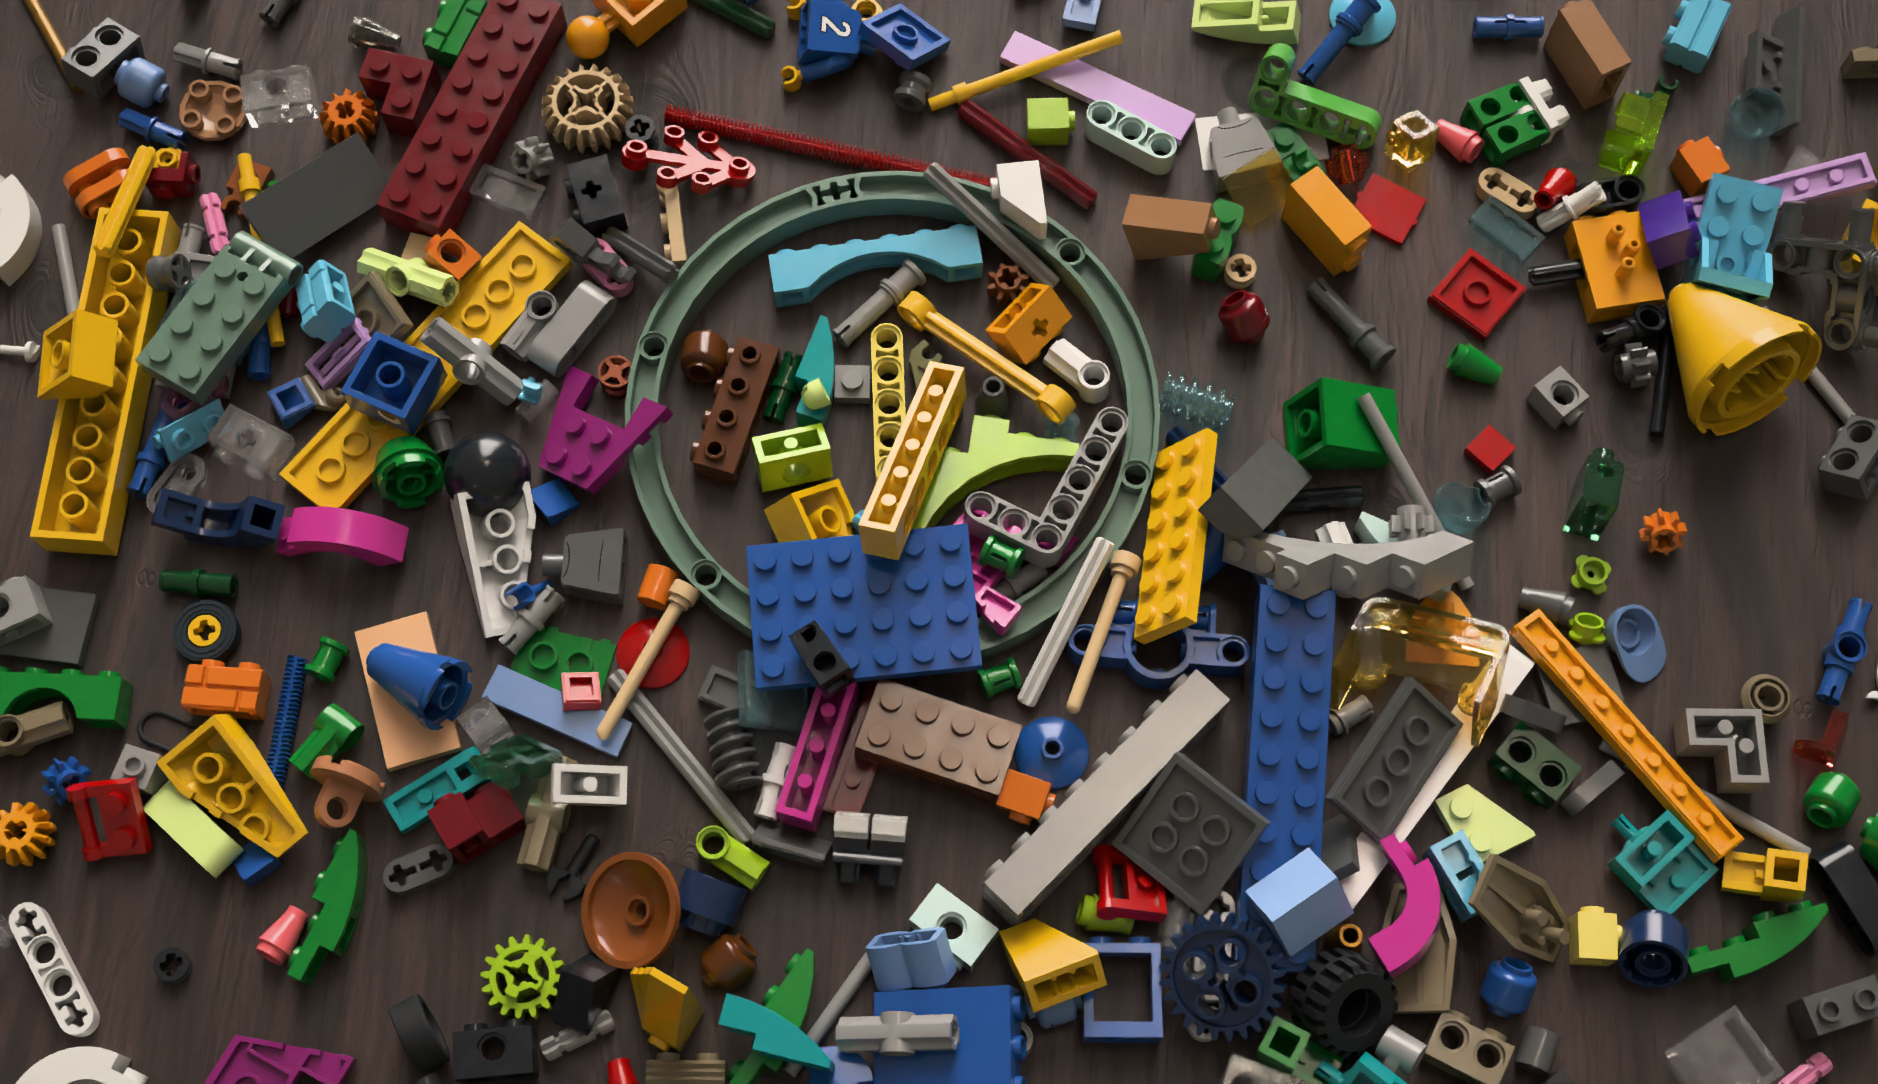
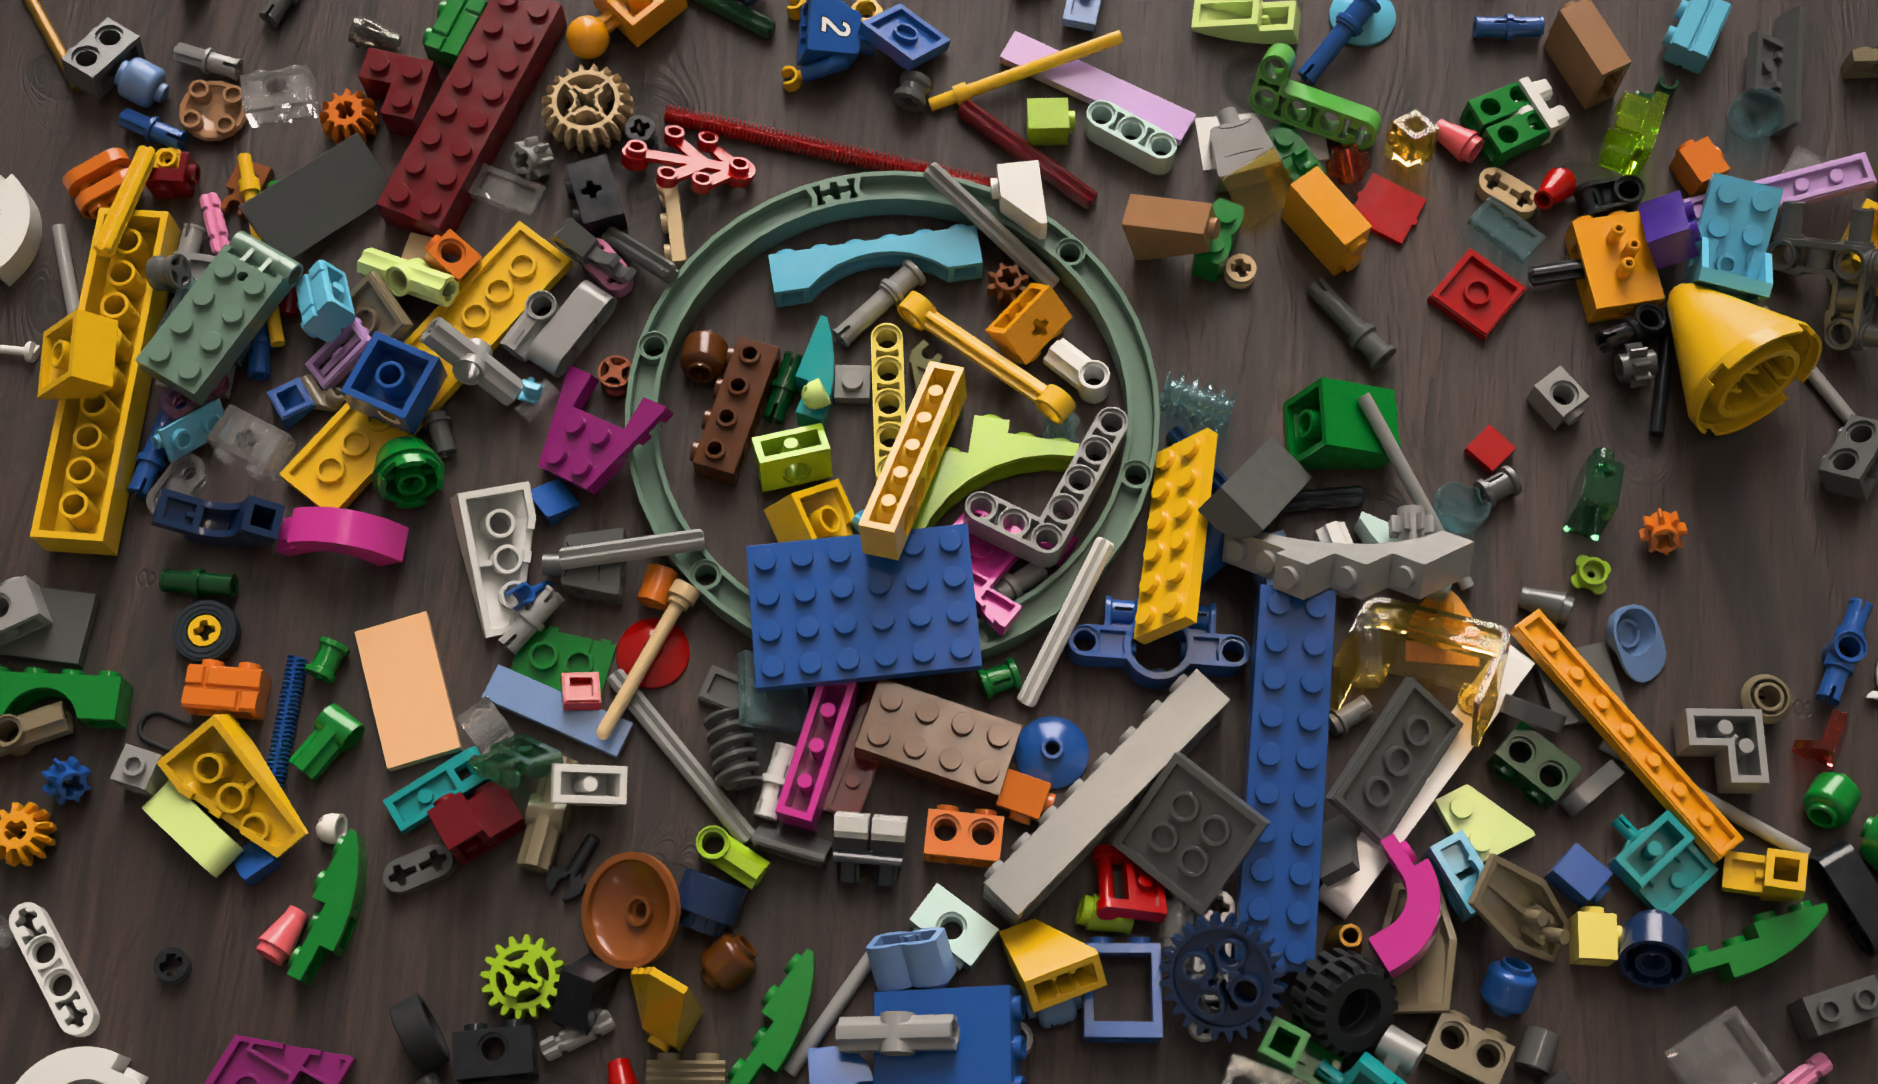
(121, 817): red plate -> none
(331, 827): none -> white hinge
(346, 783): nougat tile -> none
(422, 682): blue cone -> none
(489, 470): black piece -> none
(632, 549): none -> light grey axle
(773, 1034): teal slope -> none
(821, 659): black leg -> none
(962, 848): none -> orange brick
(992, 398): dark grey cone -> none
(1013, 556): green bush -> none
(1123, 568): tan piece -> none
(1244, 317): dark red head -> none
(1300, 901): light blue slope -> none
(1473, 365): green cone -> none
(1571, 207): white axle -> none
(1579, 876): none -> blue brick
(1587, 629): lime plate -> none

